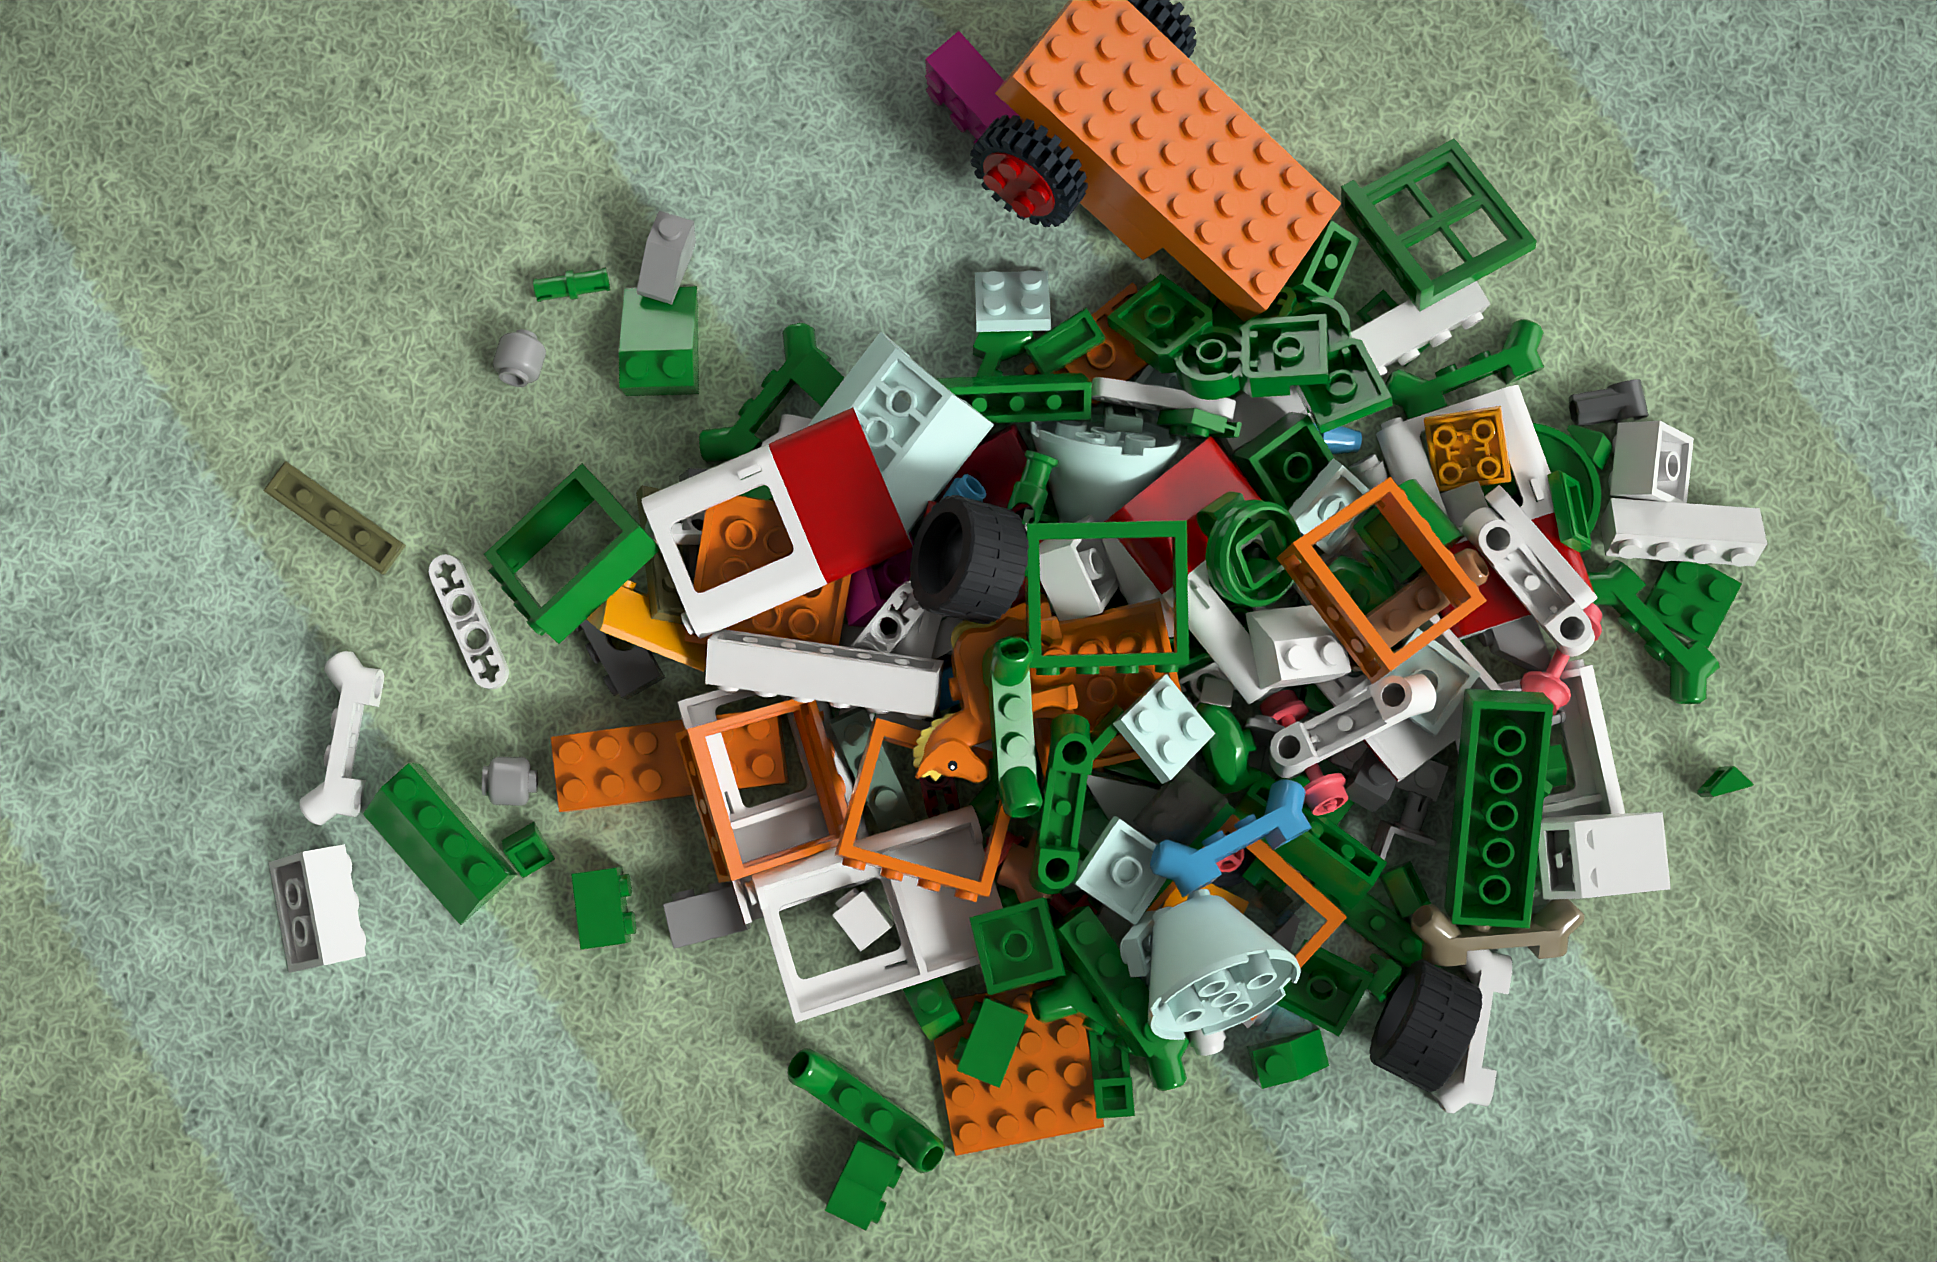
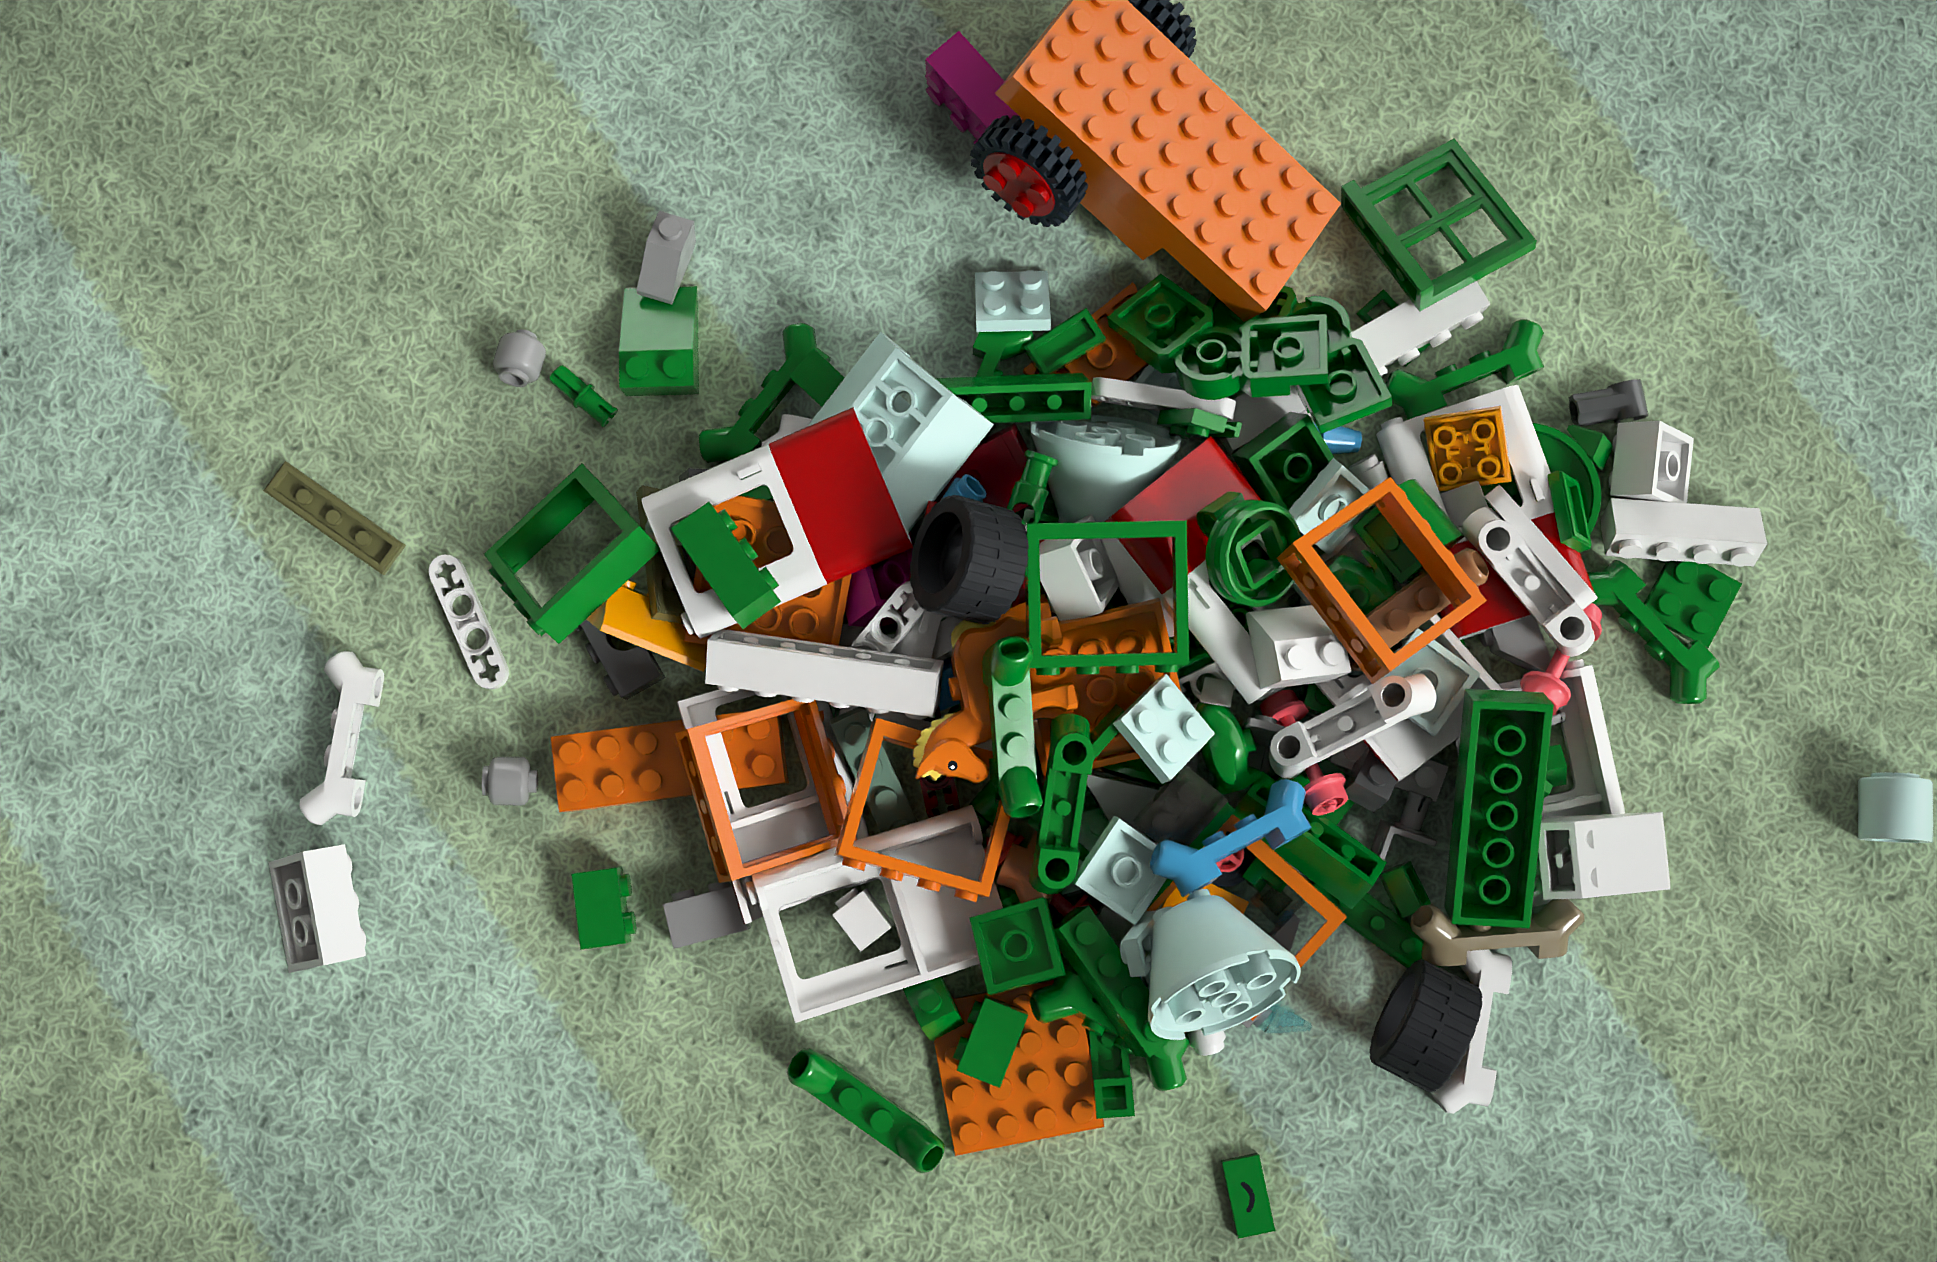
(438, 842): green slope -> none
(527, 850): green slope -> none
(571, 284): green pin -> none
(583, 395): none -> green axle
(727, 564): none -> green brick
(863, 1183): green brick -> none
(1122, 418): sand green tile -> none
(1248, 1195): none -> green tile
(1287, 1058): green slope -> none
(1324, 263): green brick -> none
(1326, 990): green slope -> none
(1385, 977): green tile -> none
(1723, 781): green slope -> none
(1895, 808): none -> light aqua piece

